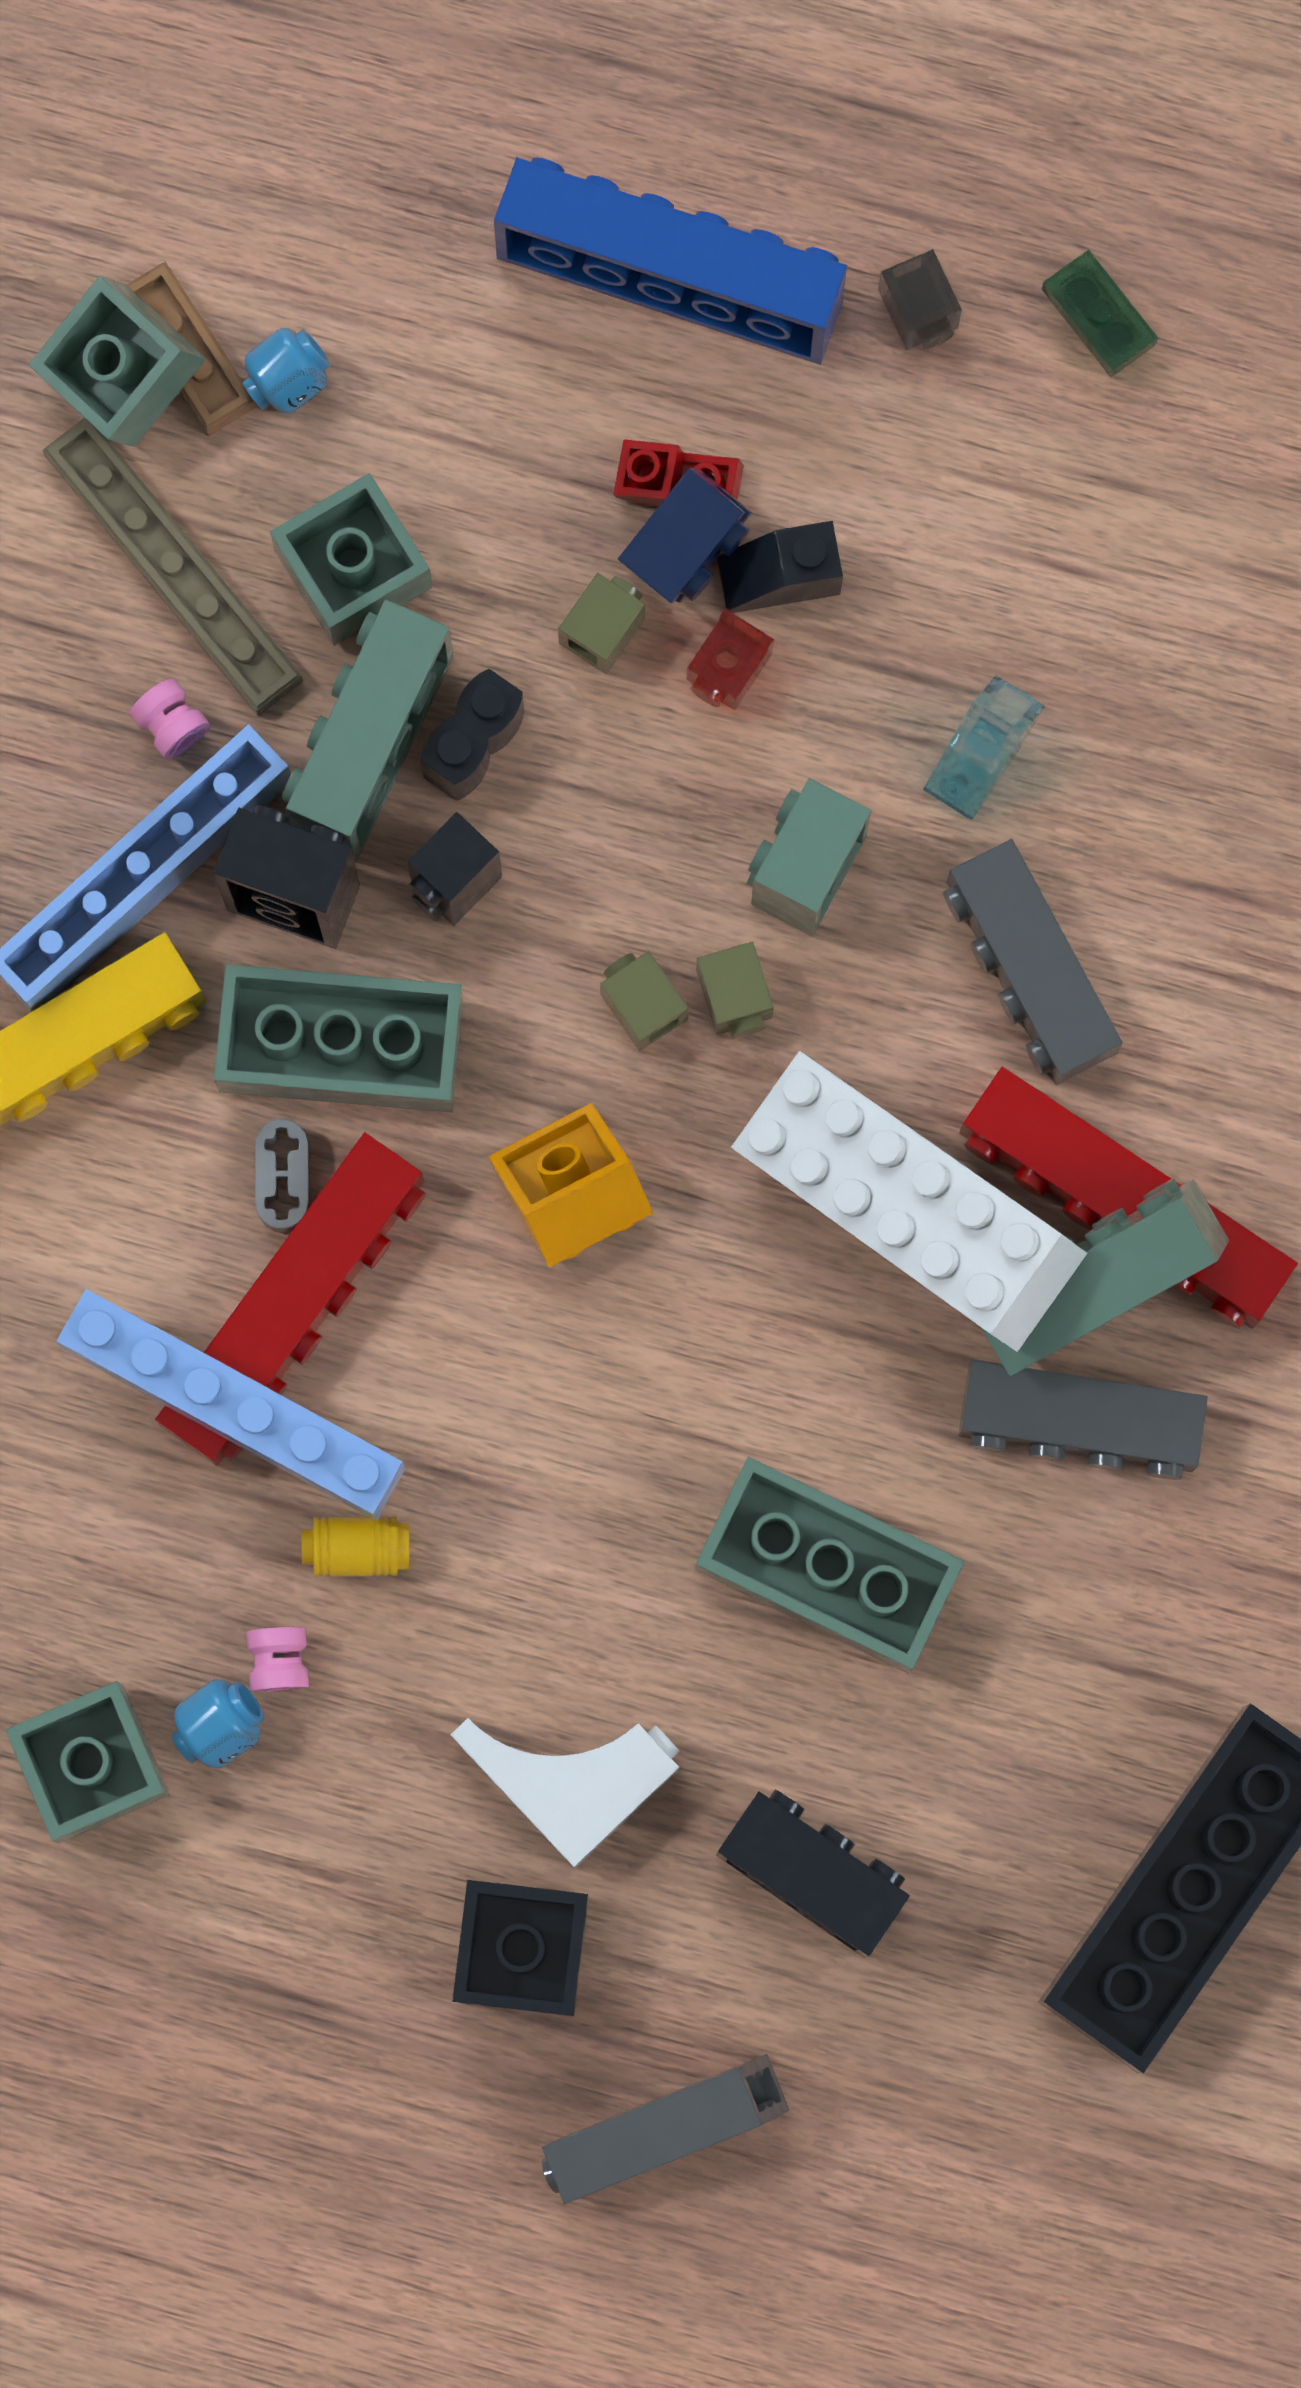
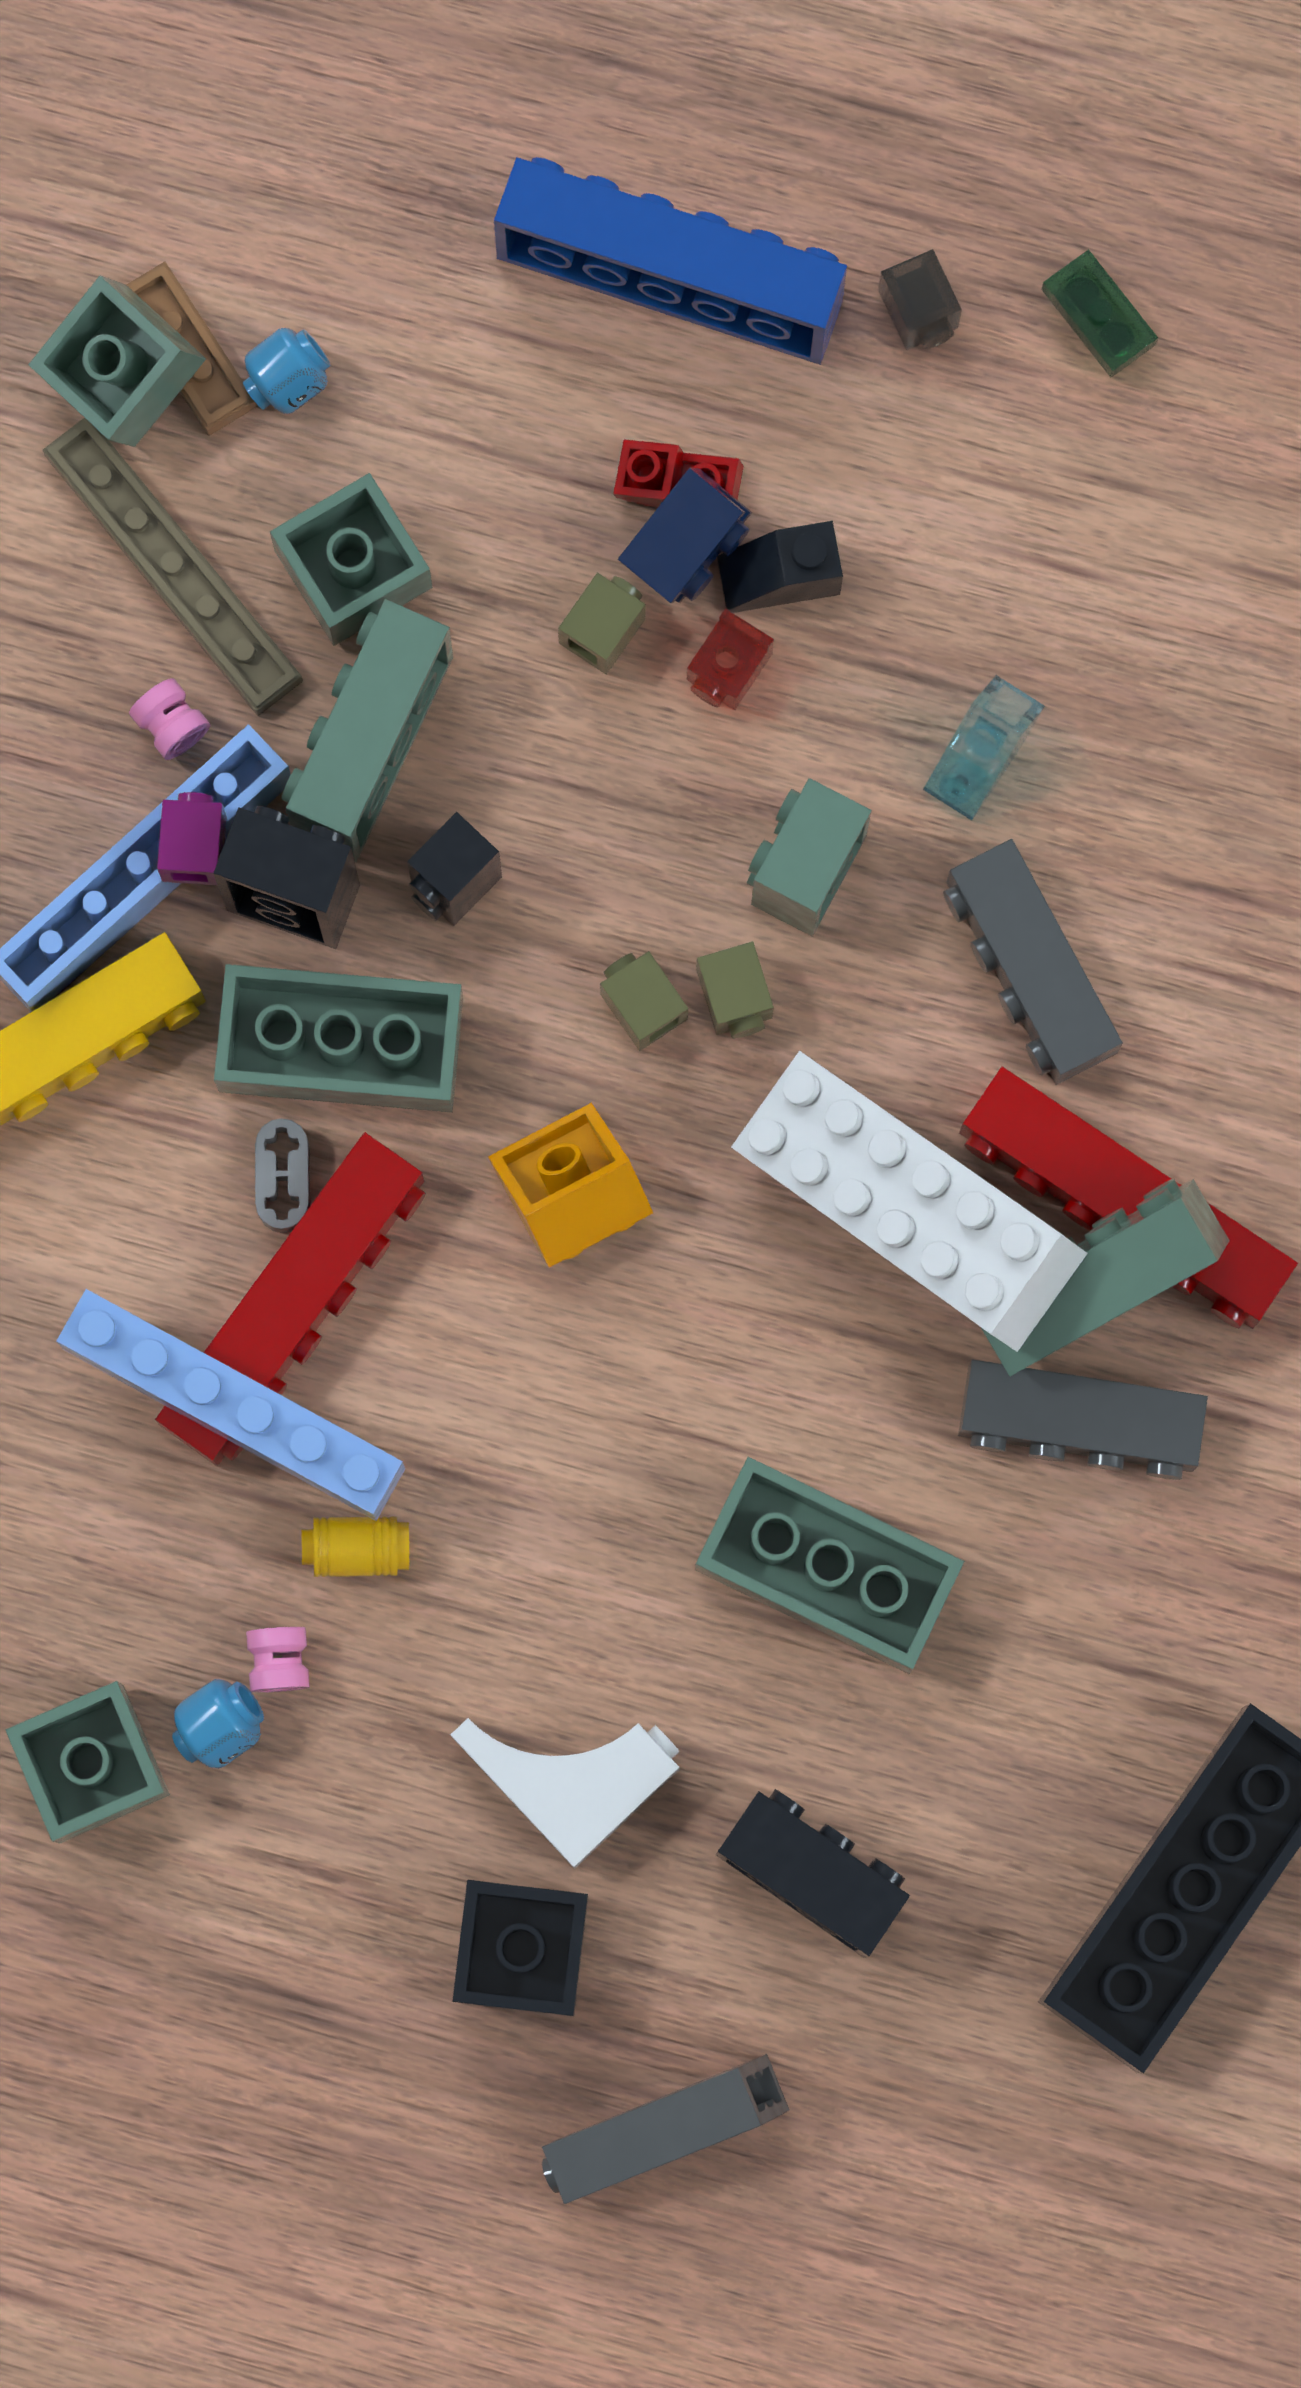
(191, 839): none -> magenta brick
(483, 724): black brick -> none

